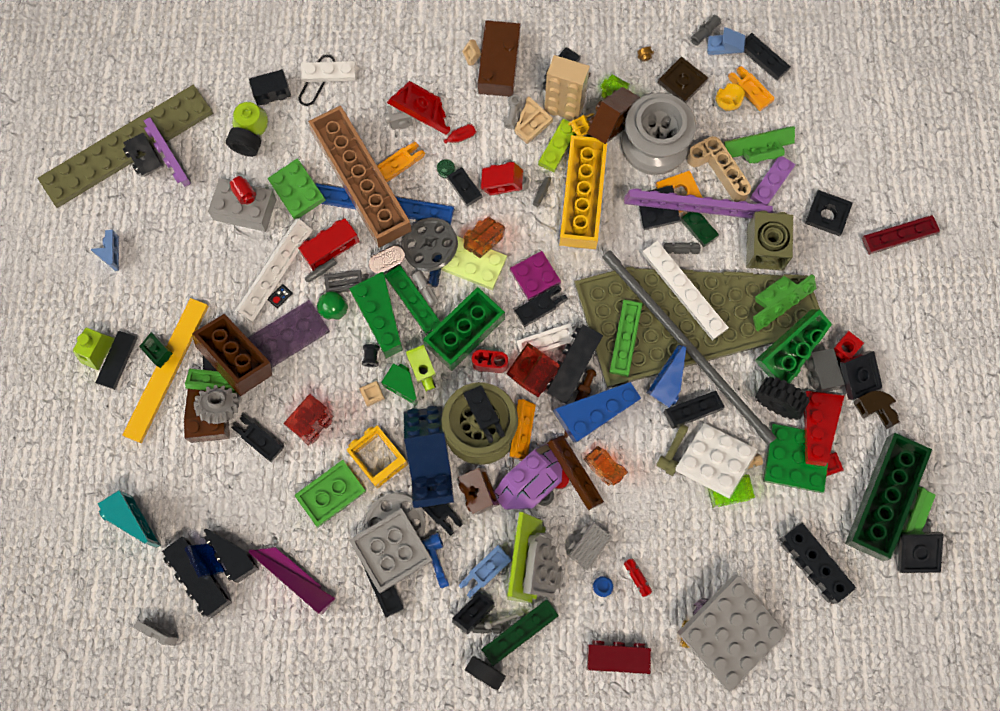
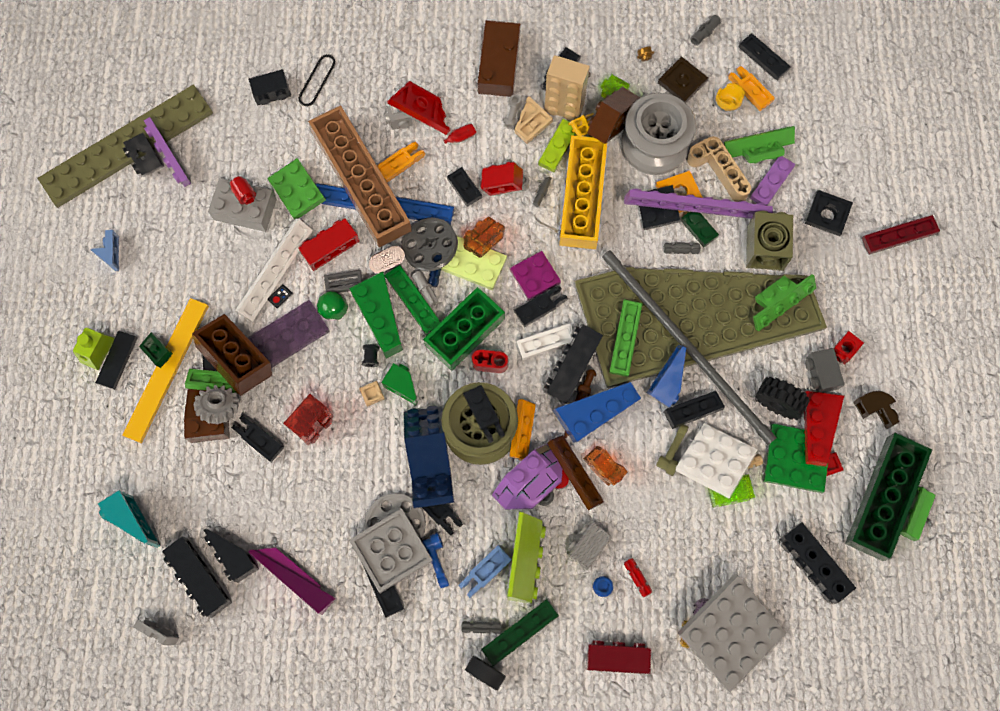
(203, 560): clear blue piece -> none
(243, 142): black tyre -> none
(250, 117): lime cone -> none
(320, 270): dark grey piece -> none
(328, 71): white plate -> none
(330, 493): bright green plate -> none
(387, 473): yellow window -> none
(419, 359): lime torso -> none
(445, 168): clear green tile -> none
(471, 52): tan tile -> none
(473, 612): black plate -> none
(485, 498): reddish brown brick -> none
(519, 614): light grey hinge -> none
(533, 370): clear red brick -> none
(542, 568): light grey plate -> none
(685, 290): white plate -> none
(728, 43): medium blue slope -> none
(794, 347): green wedge -> none
(861, 375): black plate -> none
(920, 552): black tile -> none

